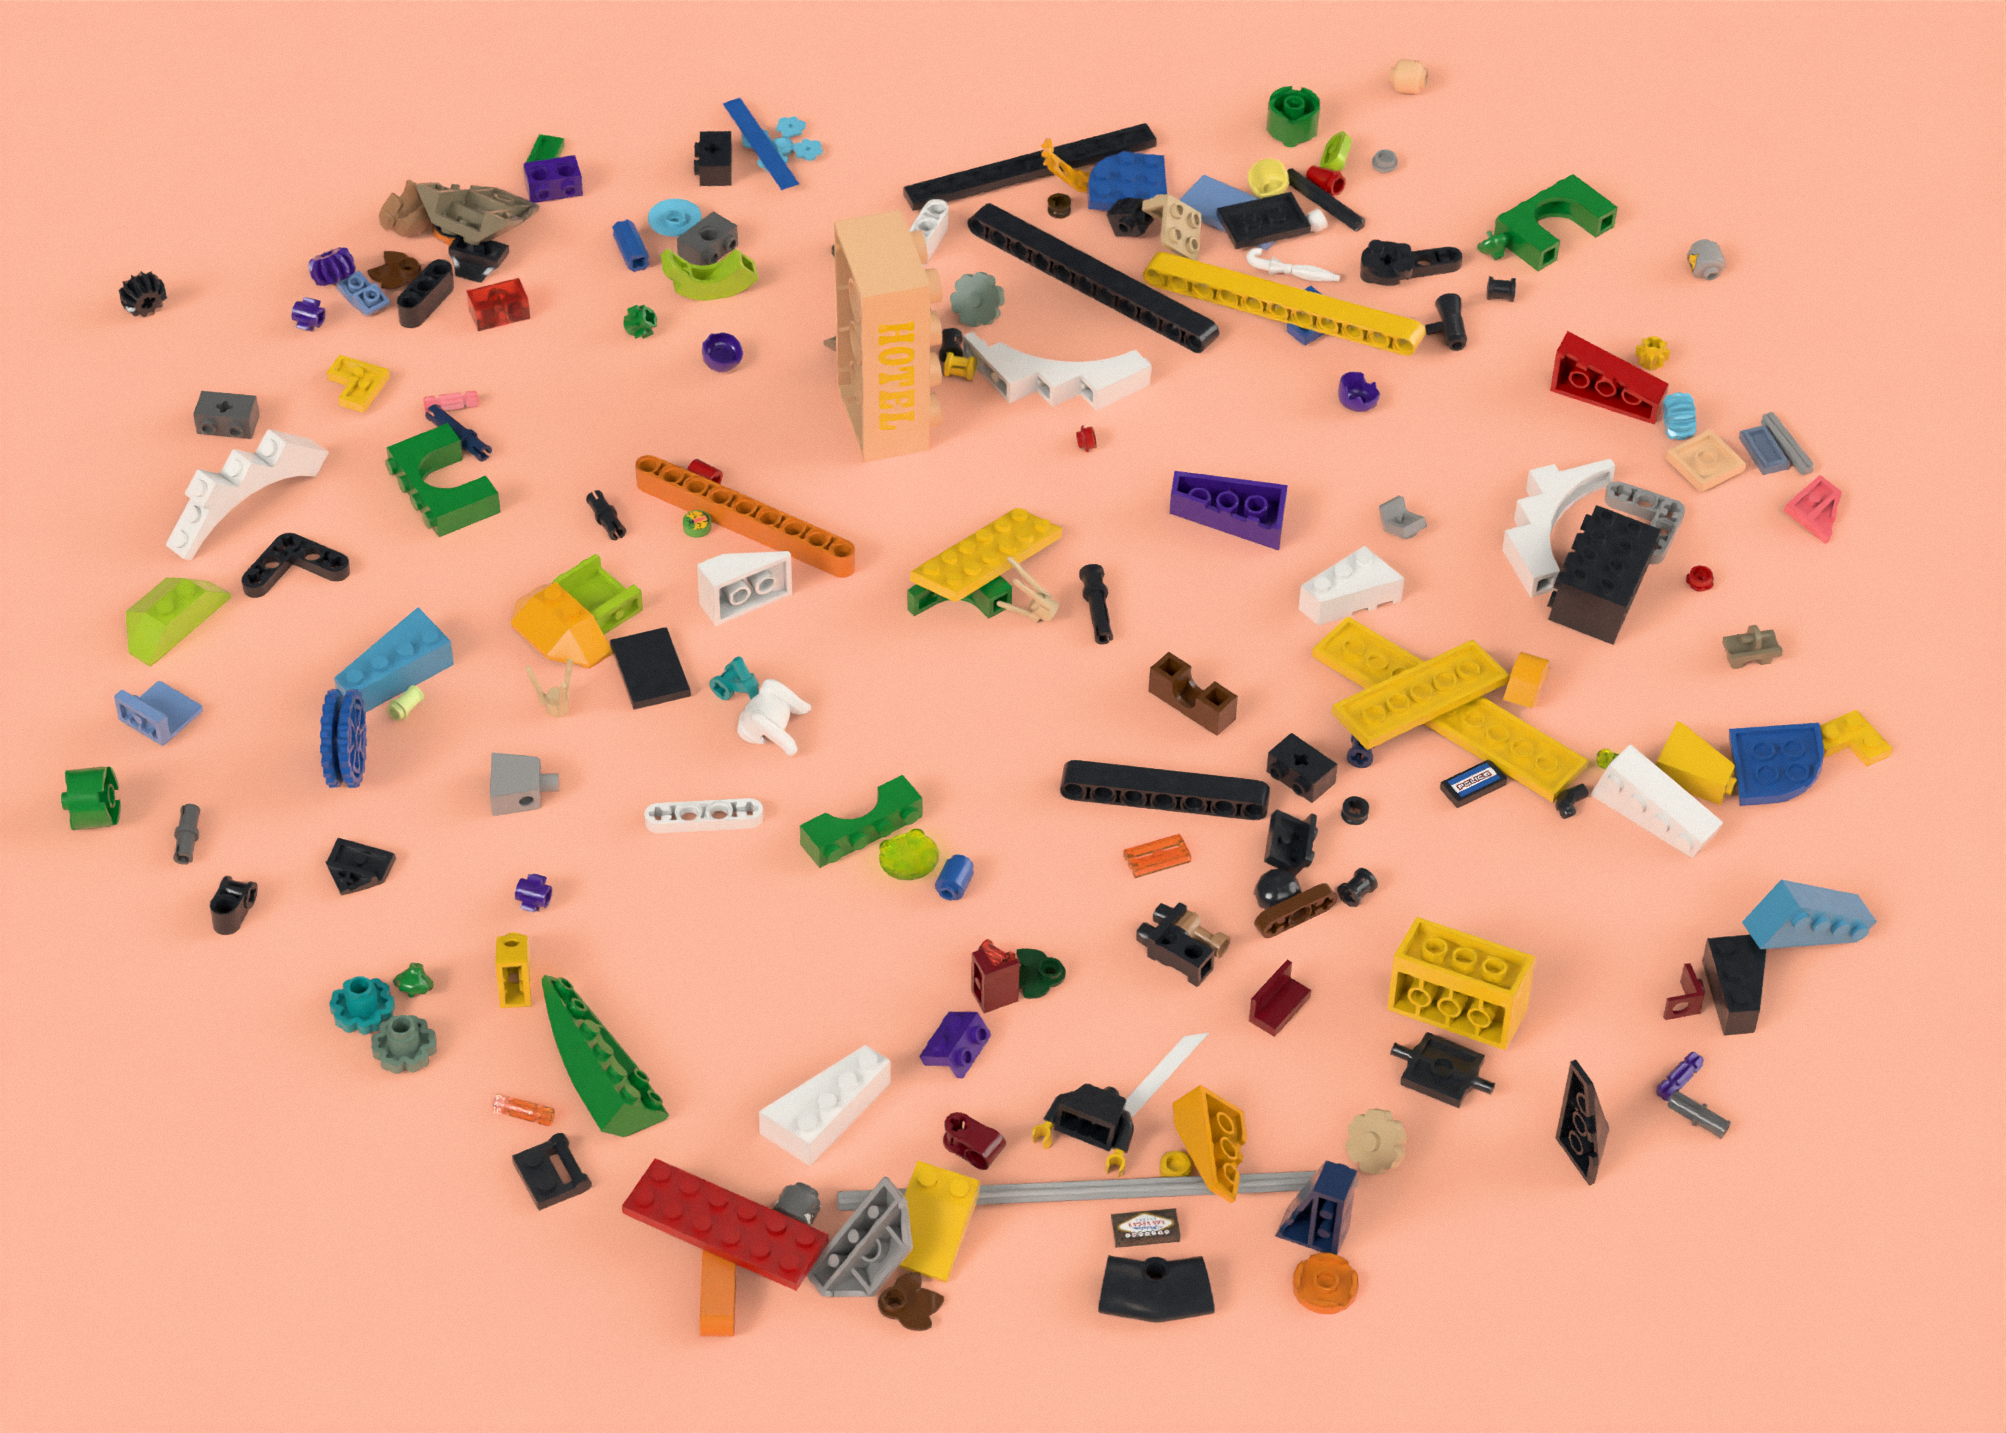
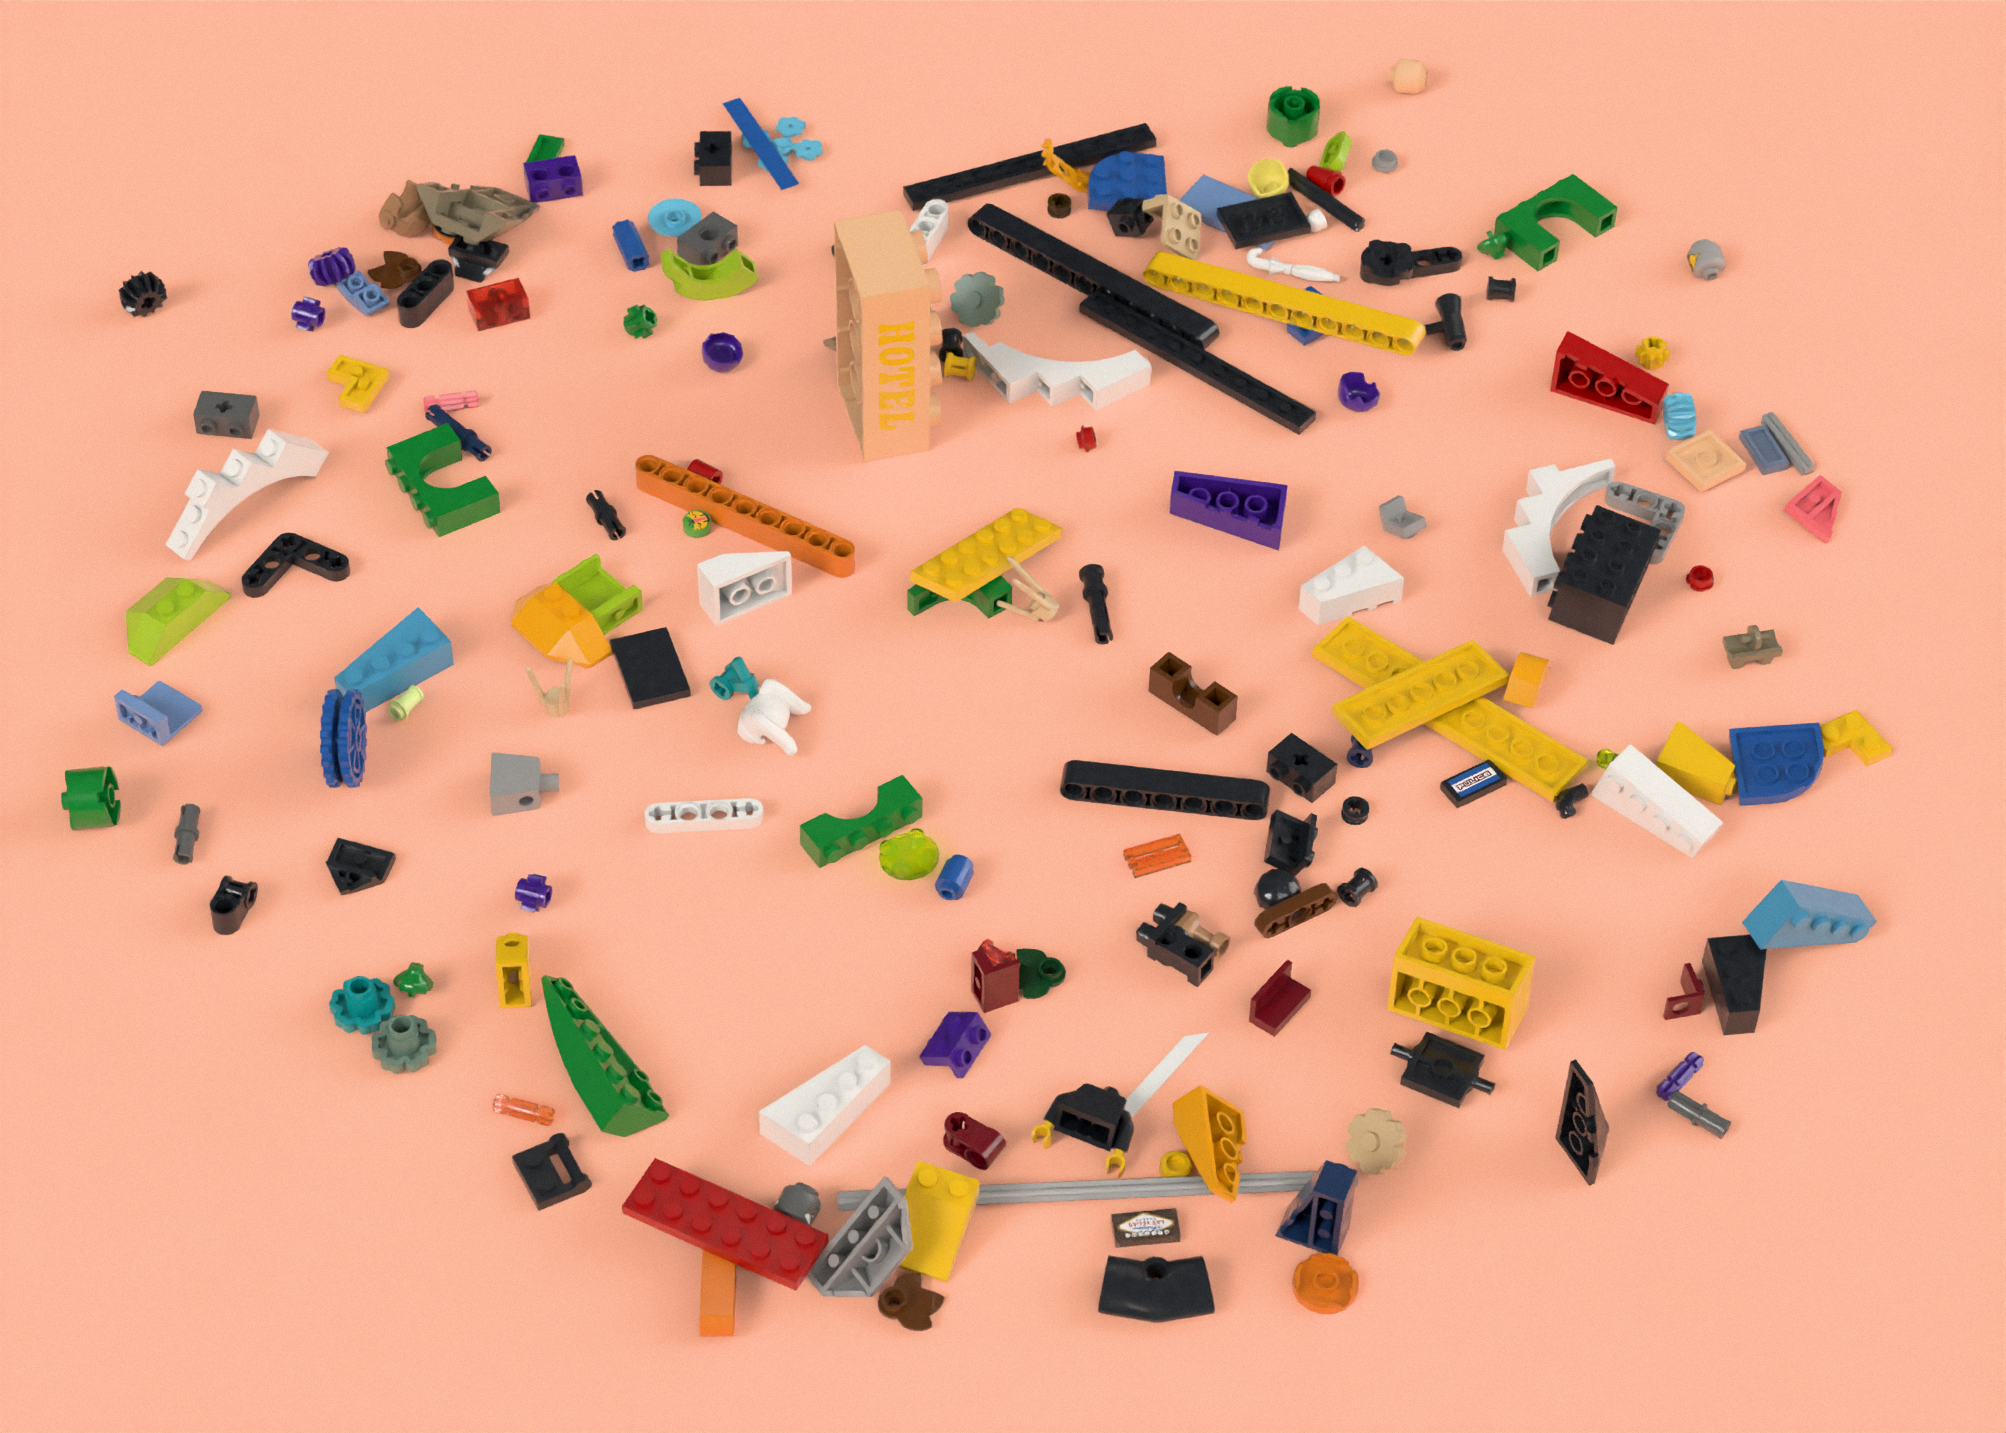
(1198, 362): none -> black plate

